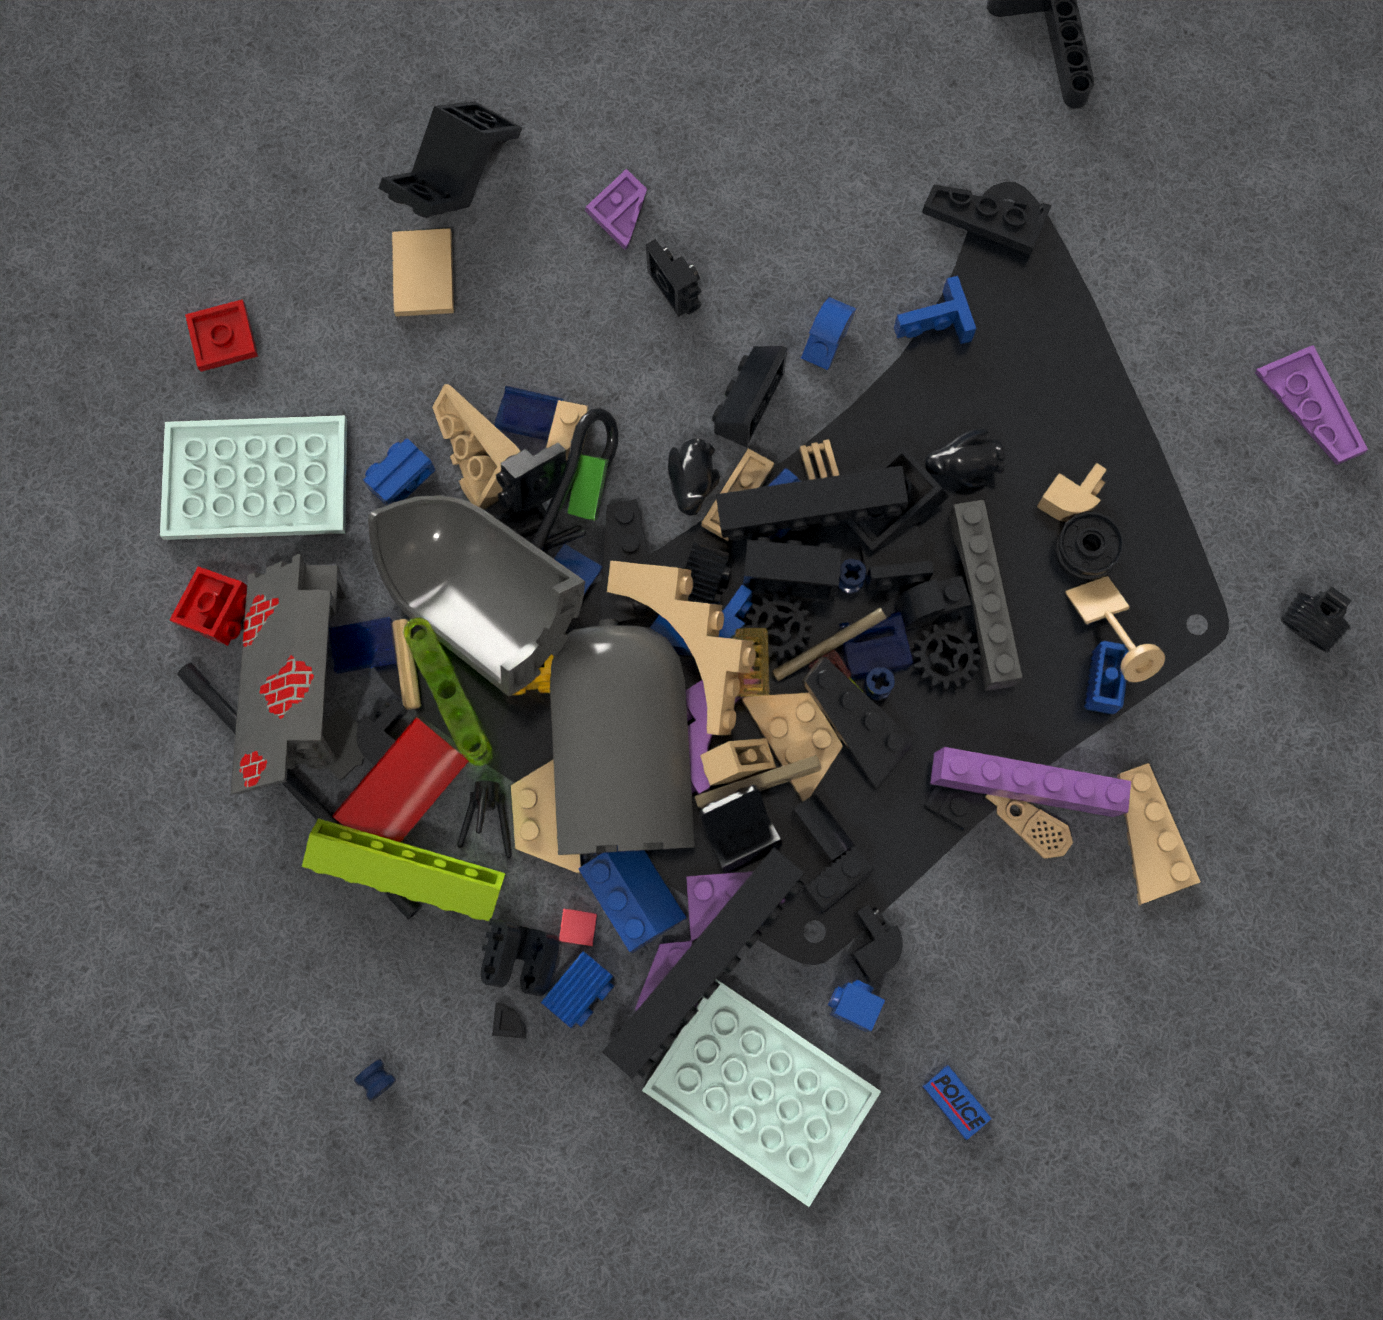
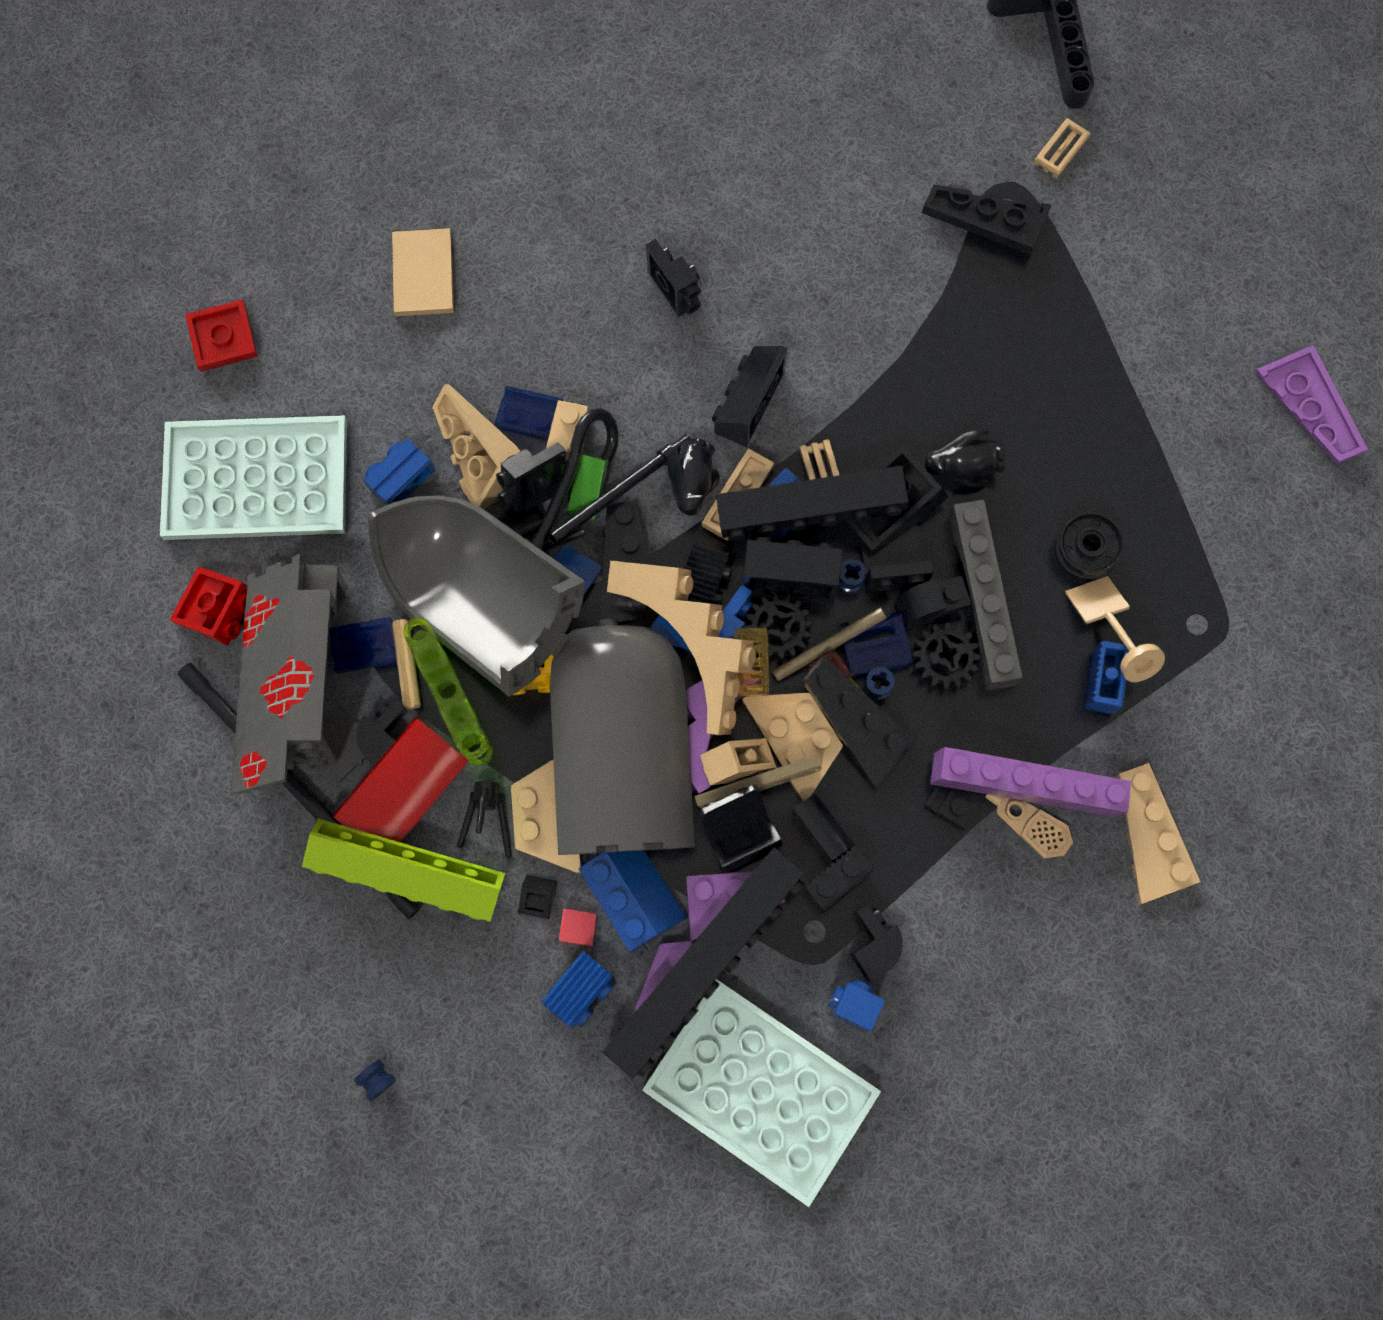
(450, 159): black bracket -> none
(507, 1022): black tile -> none
(513, 942): black piece -> none
(537, 896): none -> black slope
(616, 491): none -> black bar
(618, 207): medium lavender wing -> none
(827, 332): blue brick -> none
(940, 316): blue bracket -> none
(956, 1102): blue tile -> none
(1049, 165): none -> tan tile
(1068, 499): tan brick -> none
(1309, 622): black piece -> none

